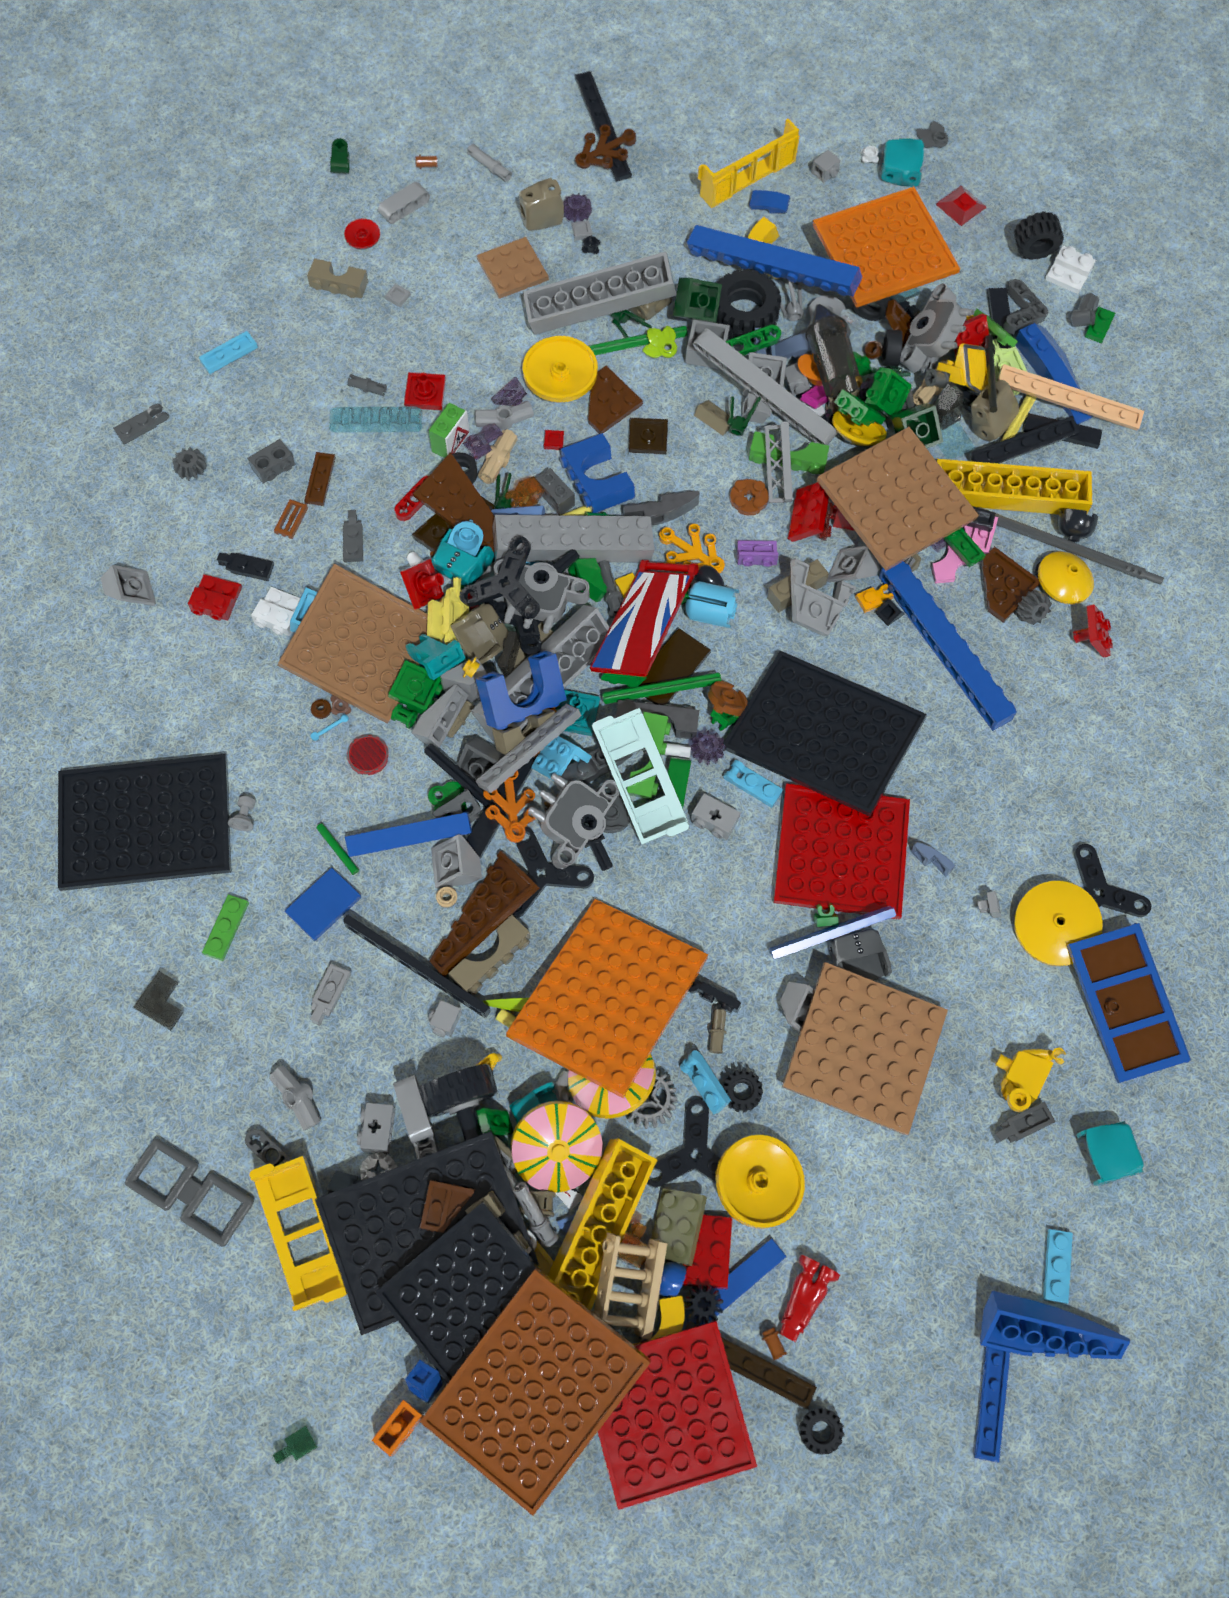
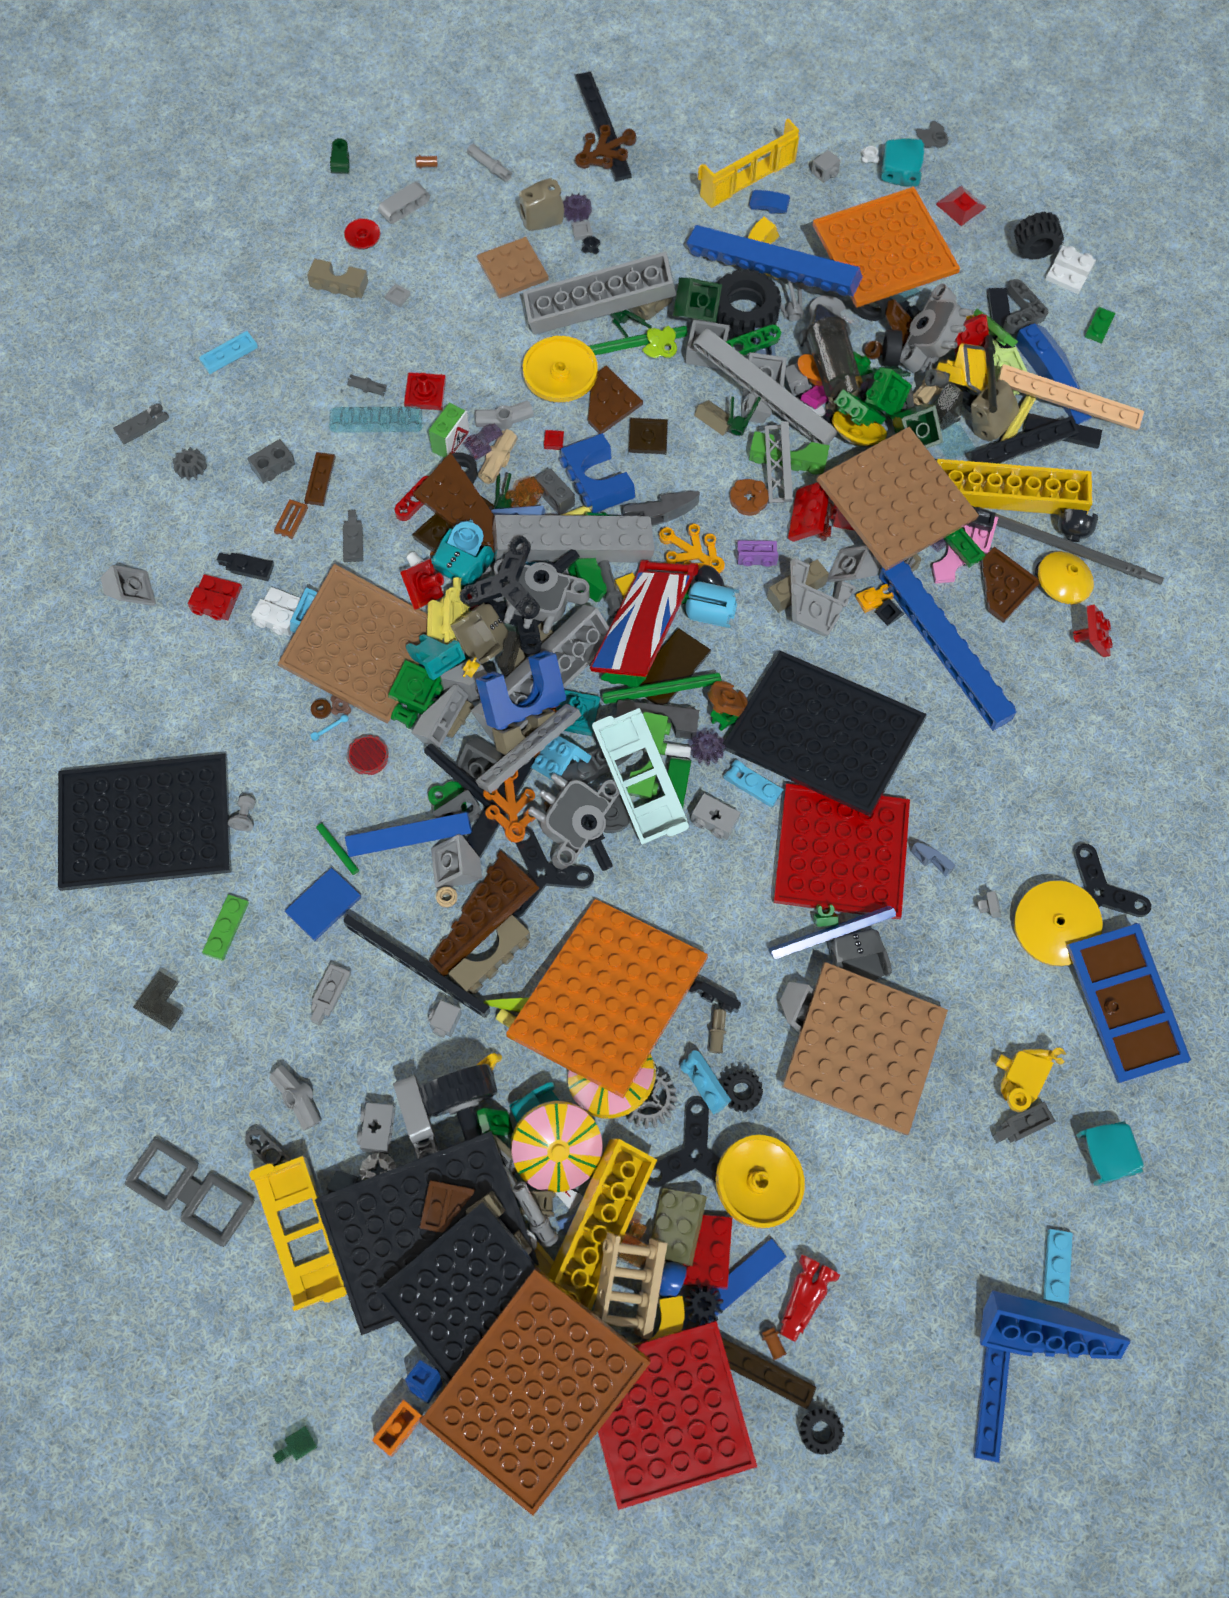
(510, 394): clear purple wing -> none
(561, 1088): light grey arm -> none
(793, 346): sand blue slope -> none
(1034, 607): dark grey gear -> none
(1086, 312): dark grey piece -> none

